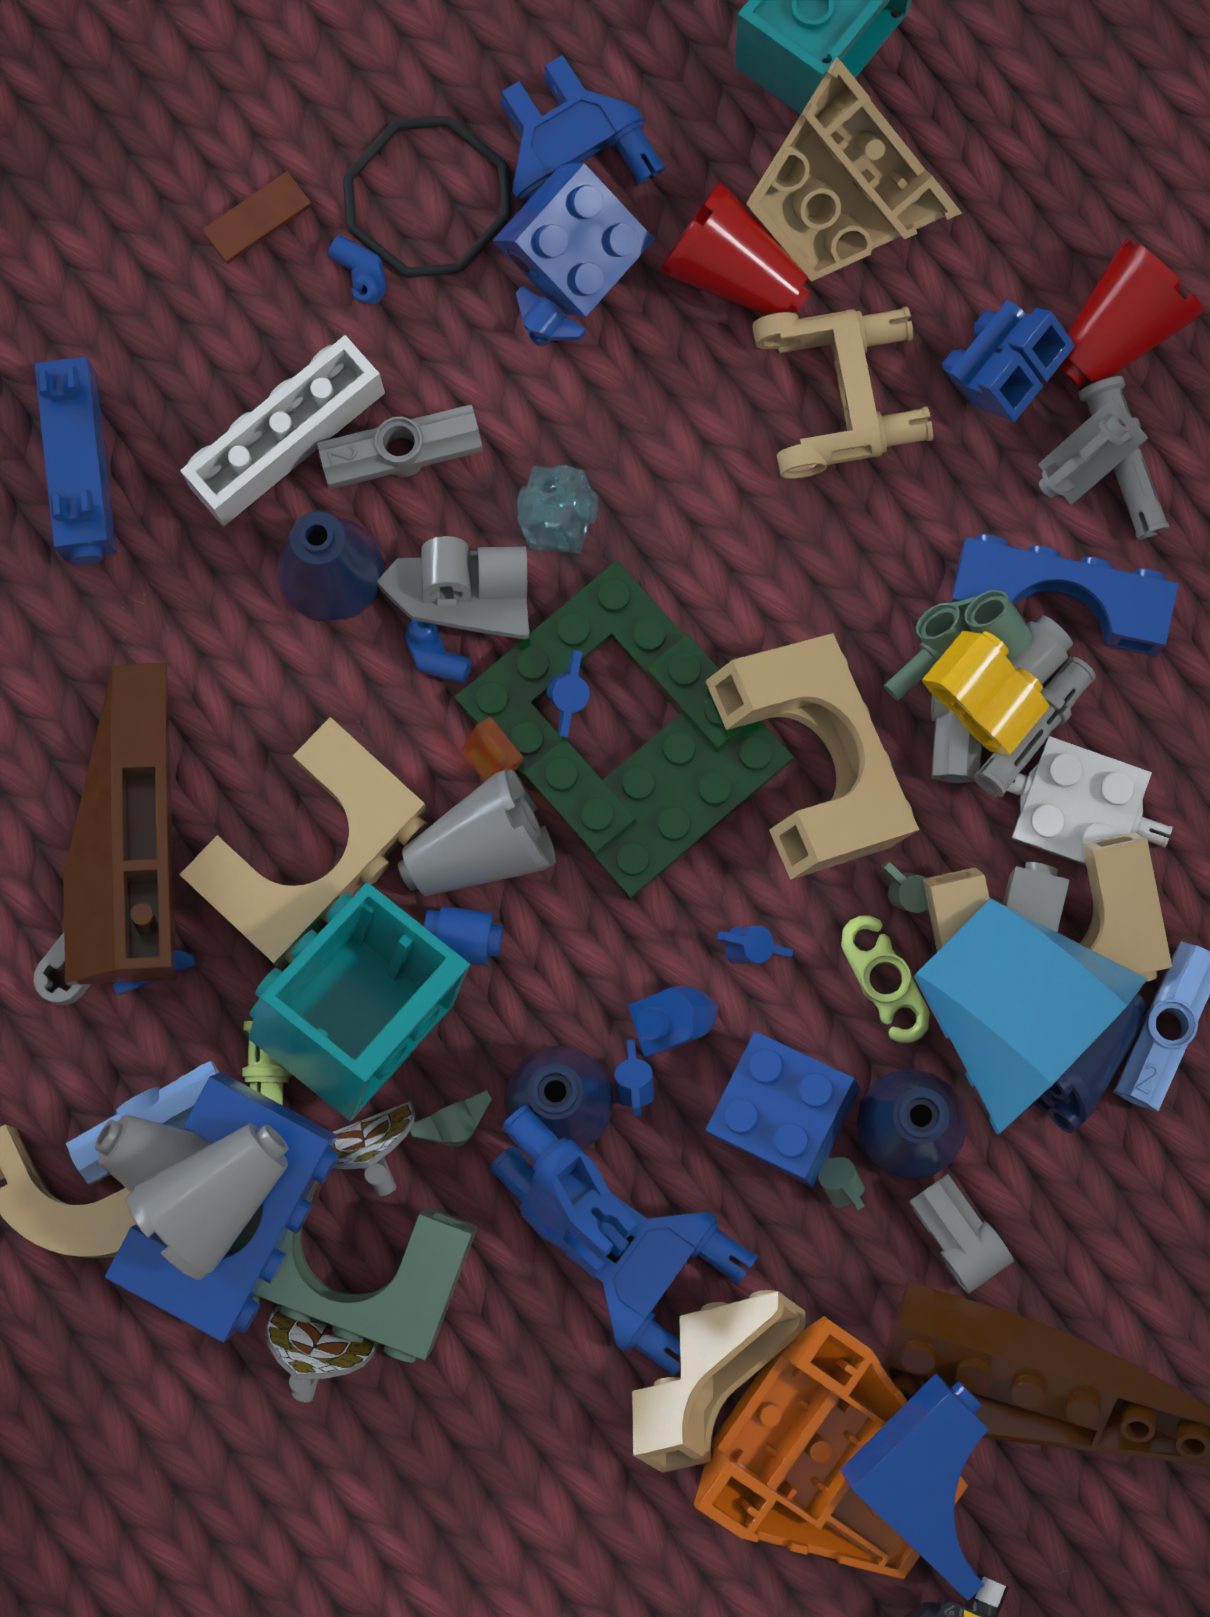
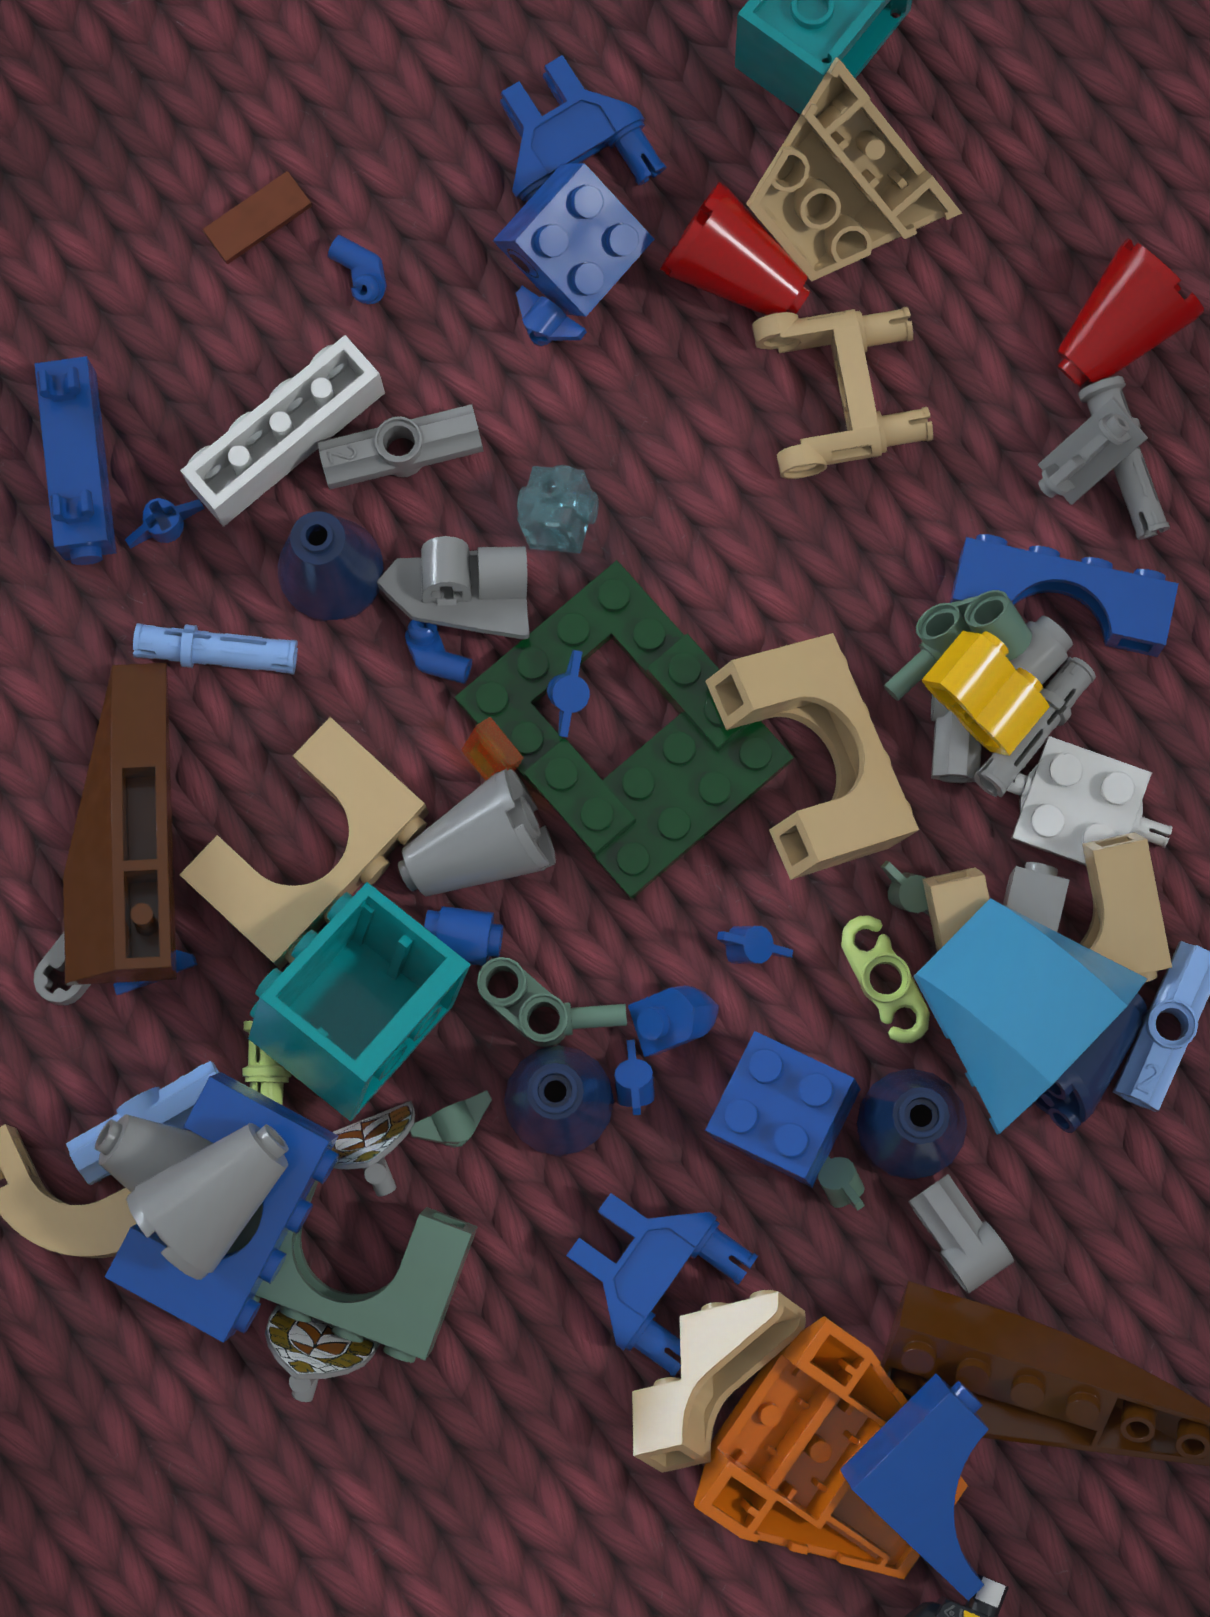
(163, 521): none -> blue piece
(204, 647): none -> light blue pin
(483, 240): black piece -> none
(532, 995): none -> sand green beam
(562, 1193): blue connector -> none
(1009, 359): blue hips -> none

